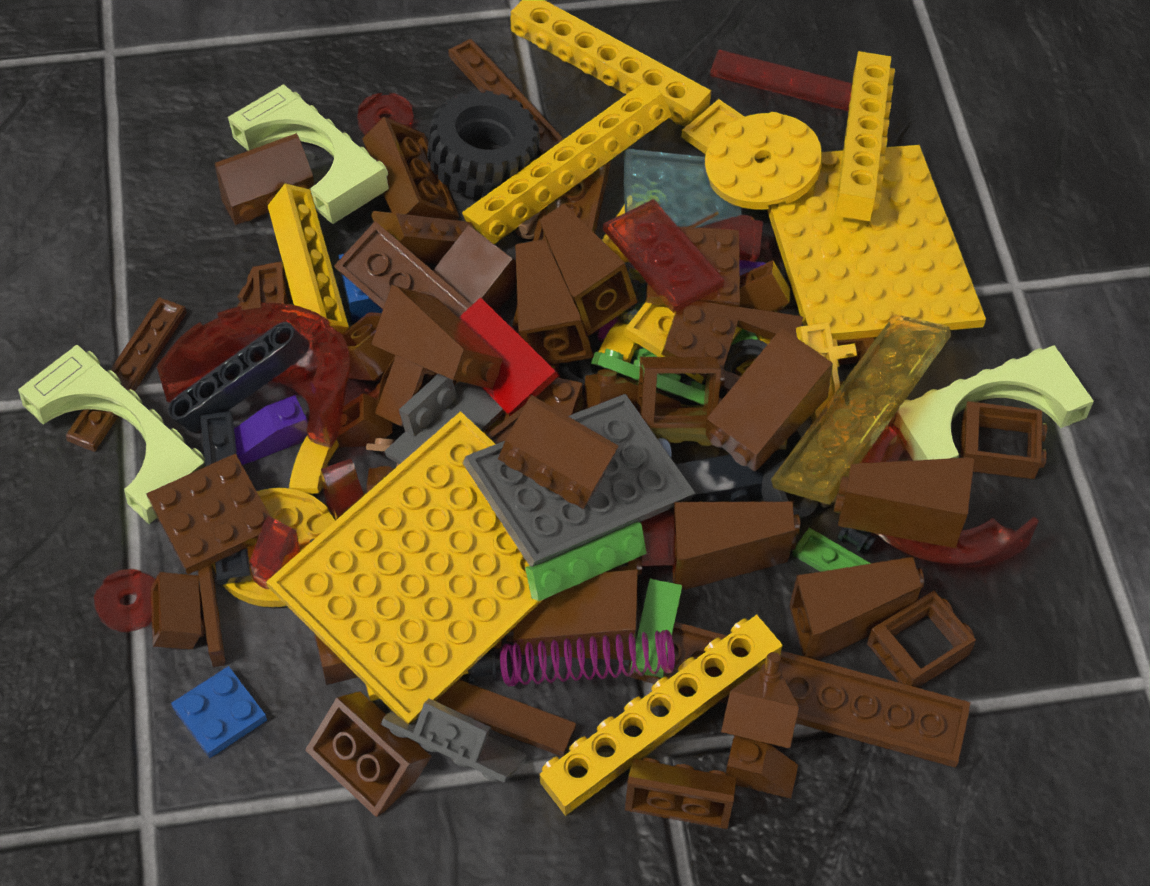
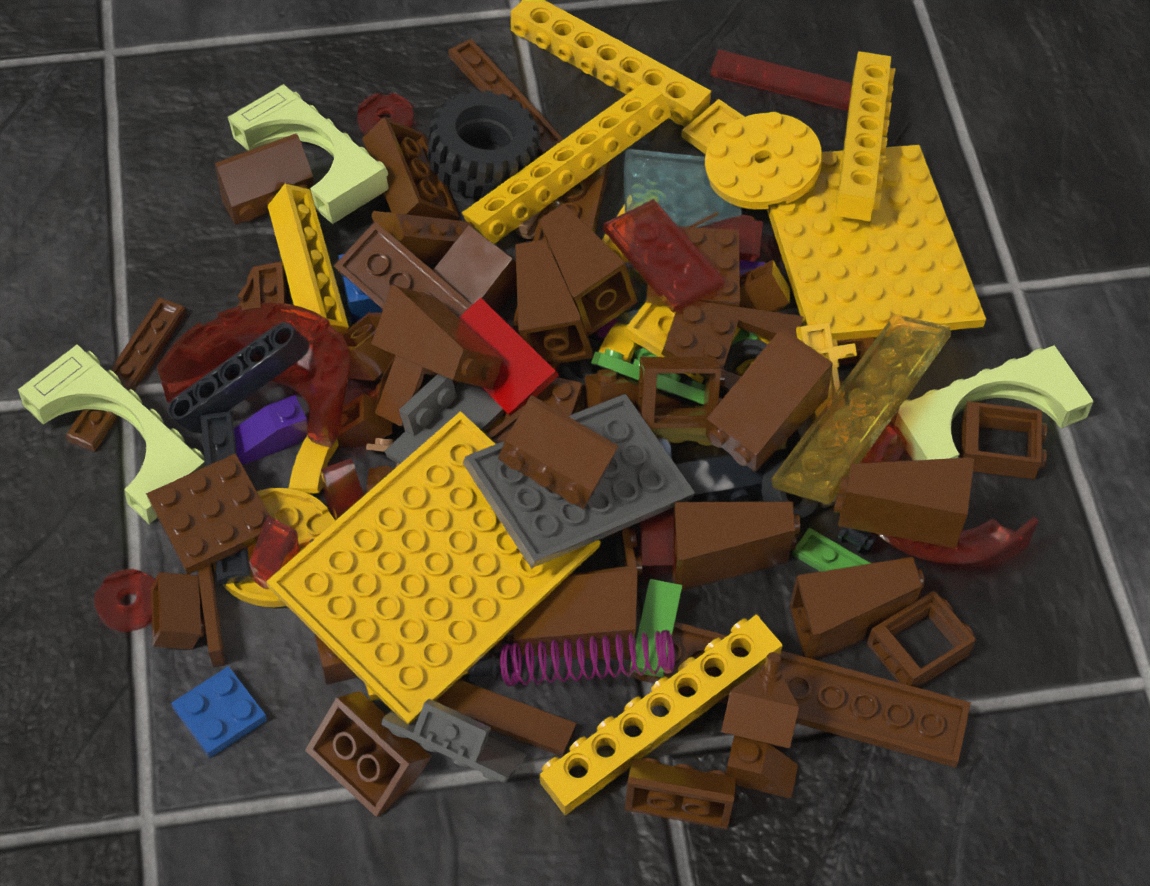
(586, 561): bright green plate -> none

